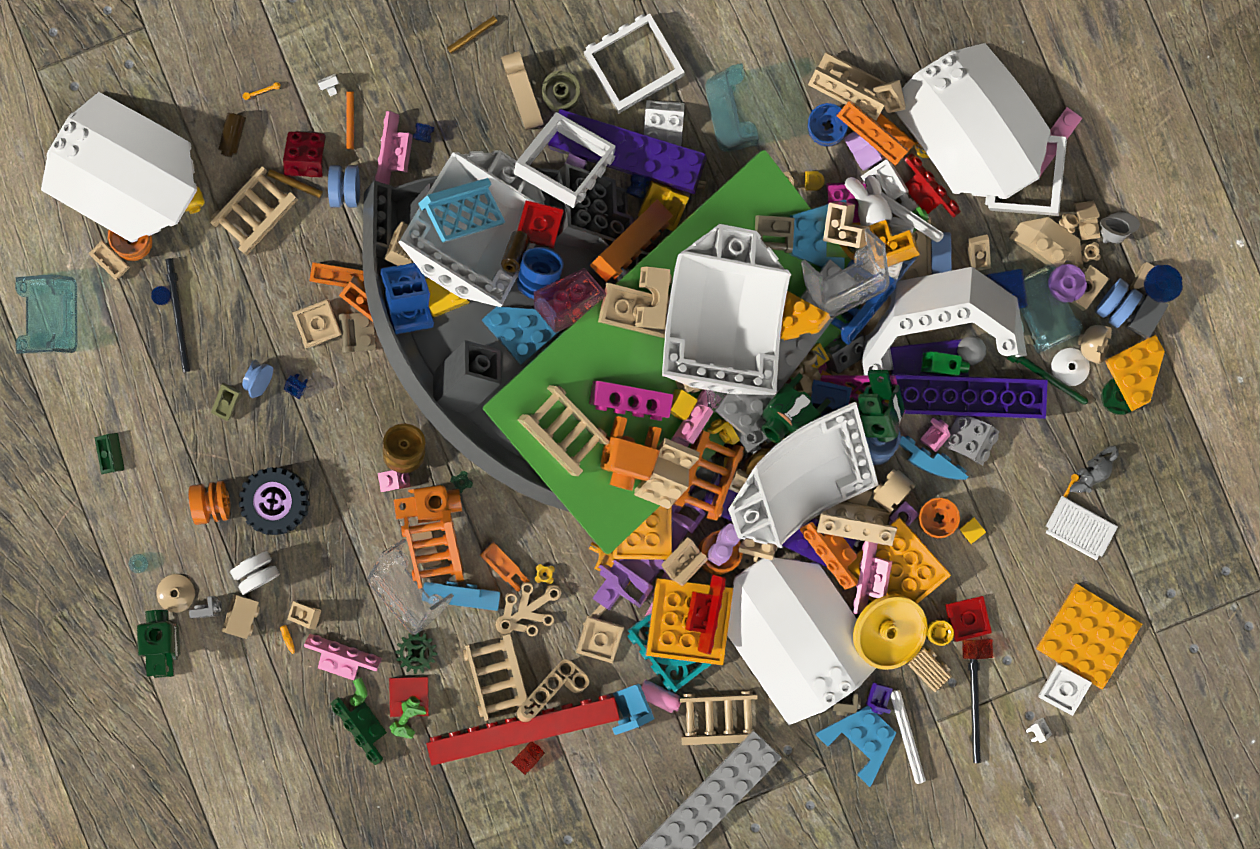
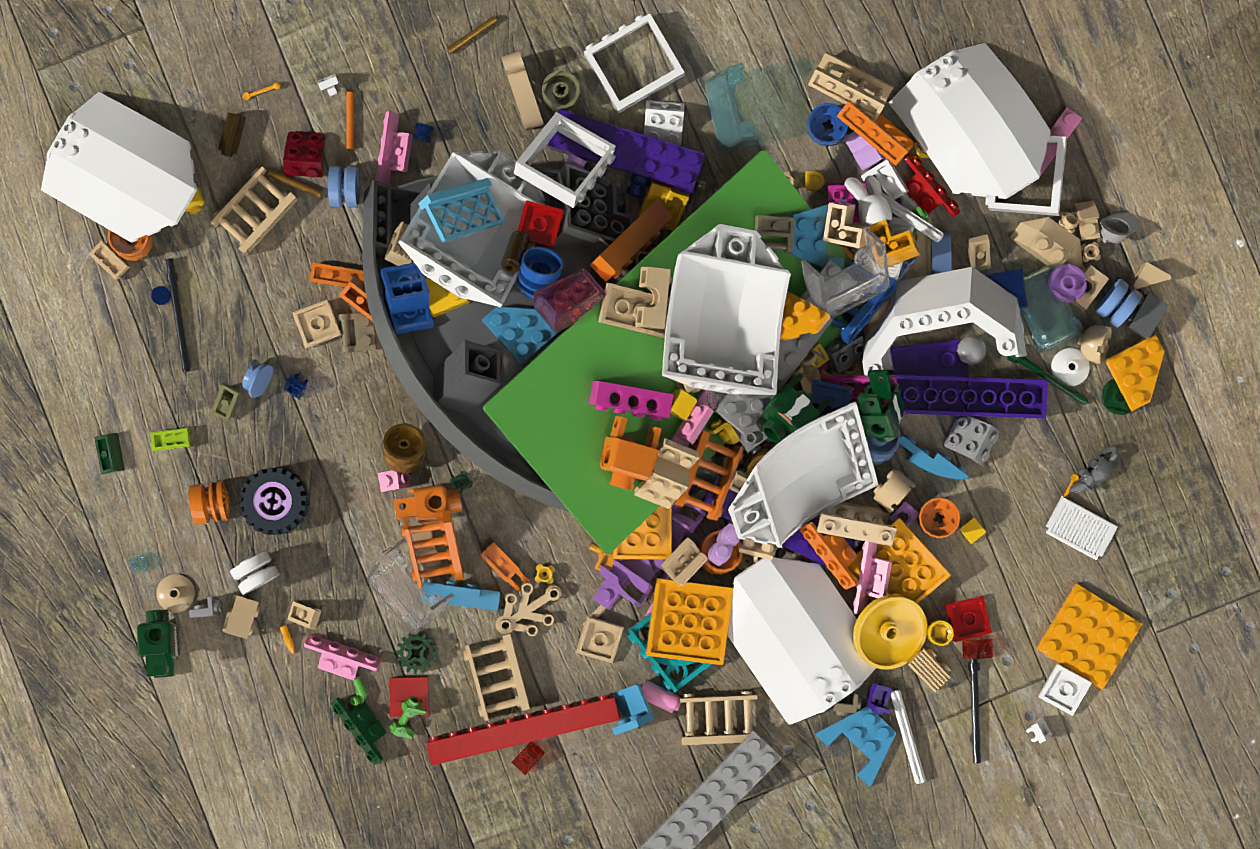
(49, 314): clear light blue windscreen -> none
(170, 439): none -> lime plate
(545, 436): tan fence -> none
(548, 692): tan beam -> none
(704, 613): red bracket -> none
(862, 499): tan tile -> none
(892, 95): tan slope -> none
(936, 435): bright pink bracket -> none
(944, 364): green torso -> none
(1163, 283): clear blue tile -> none

